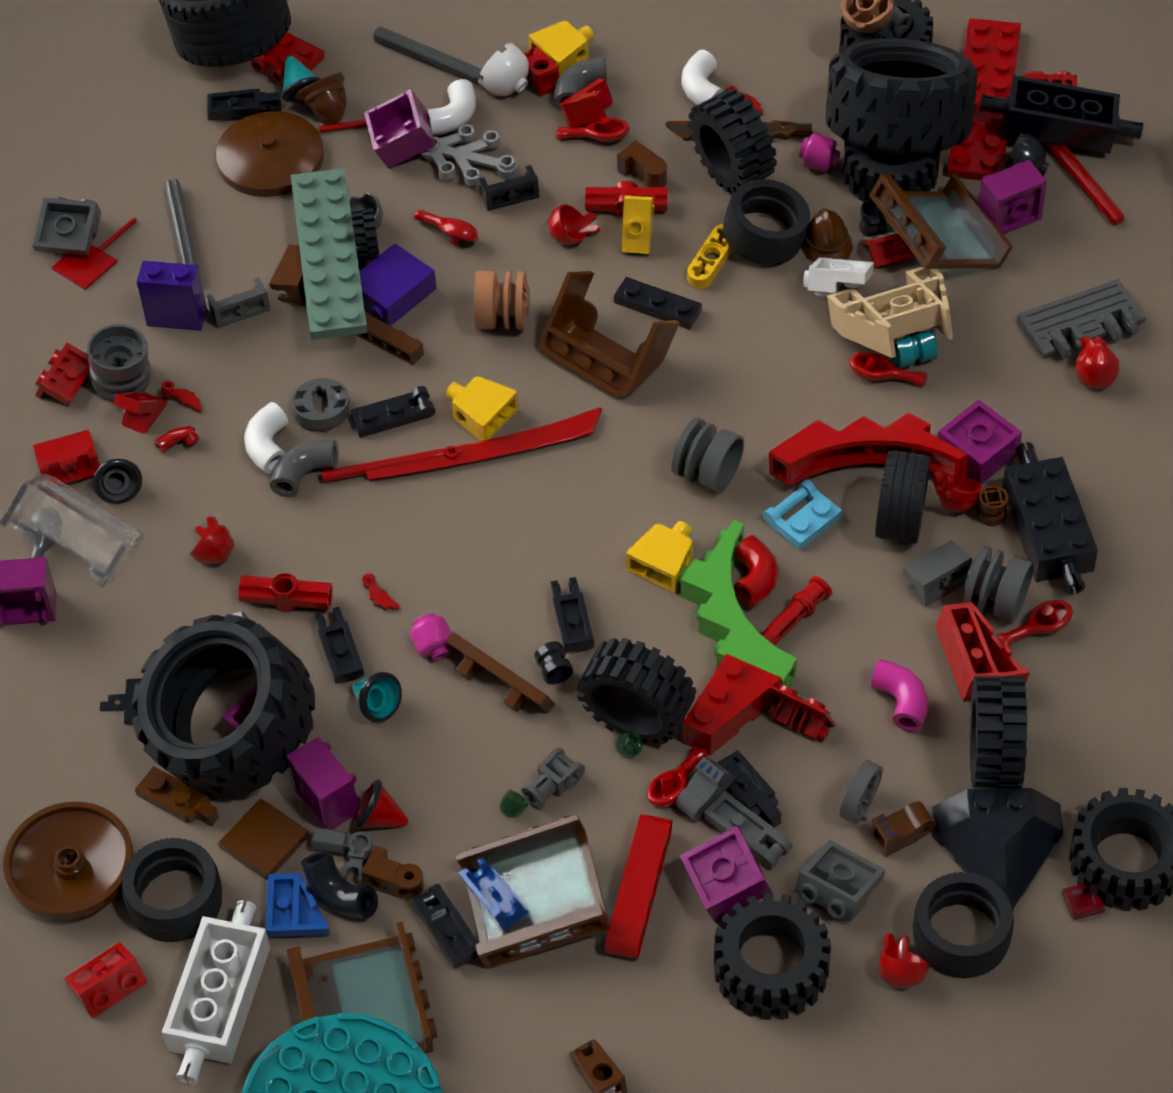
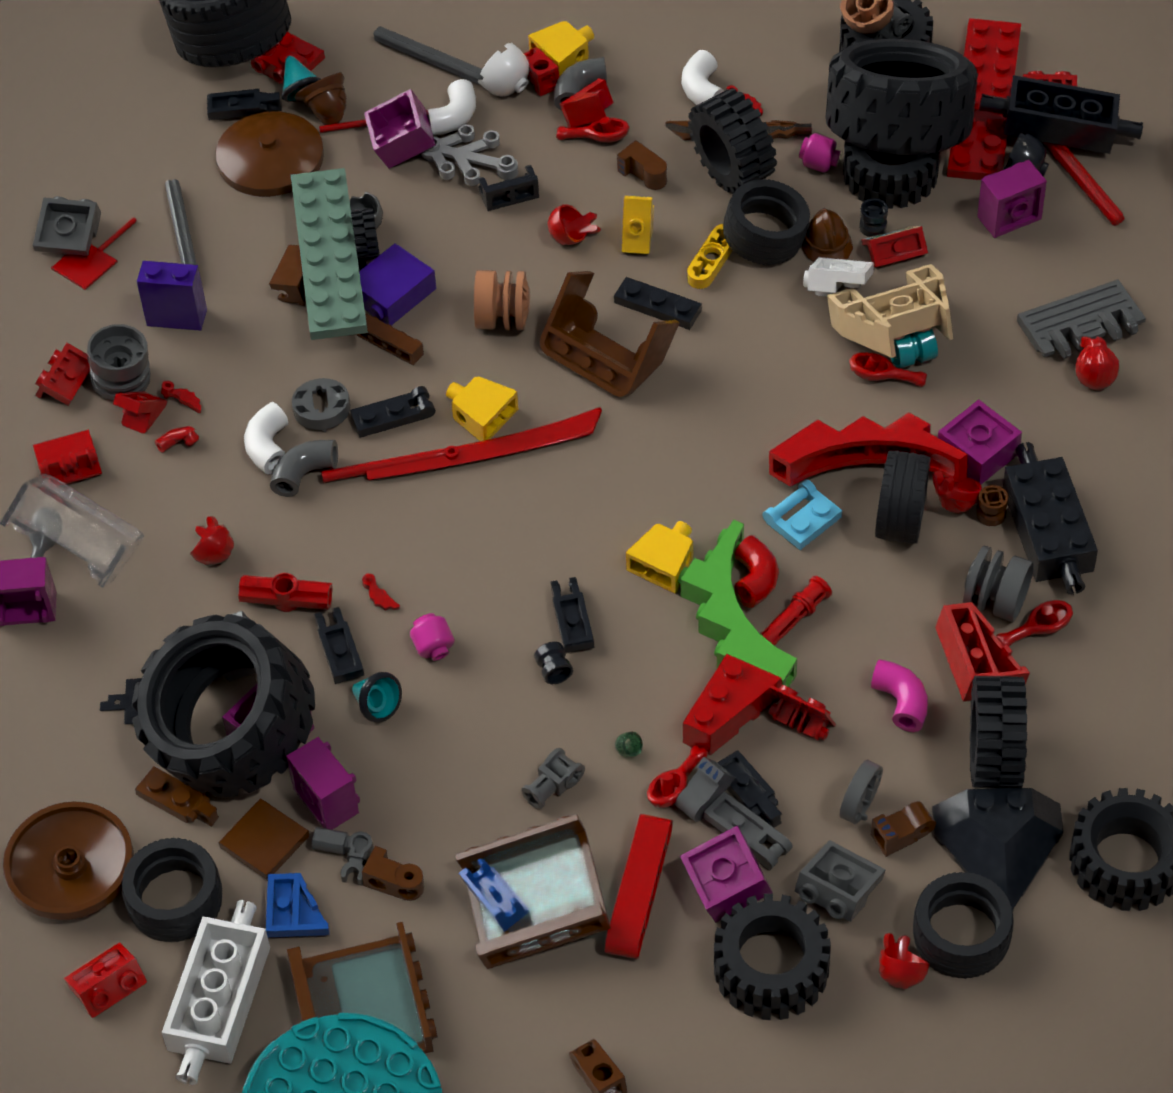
(117, 481): hat -> none
(239, 305): dark grey hinge -> none
(335, 891): black cylinder -> none
(379, 809): red hat -> none
(446, 926): black plate -> none
(455, 227): red piece -> none
(513, 804): clear green hinge -> none
(520, 691): reddish brown hinge -> none
(613, 197): red piece -> none
(636, 690): black tyre -> none
(707, 455): dark grey wheel -> none
(938, 572): dark grey hinge -> none
(942, 226): panel -> none
(1081, 903): dark red tile -> none

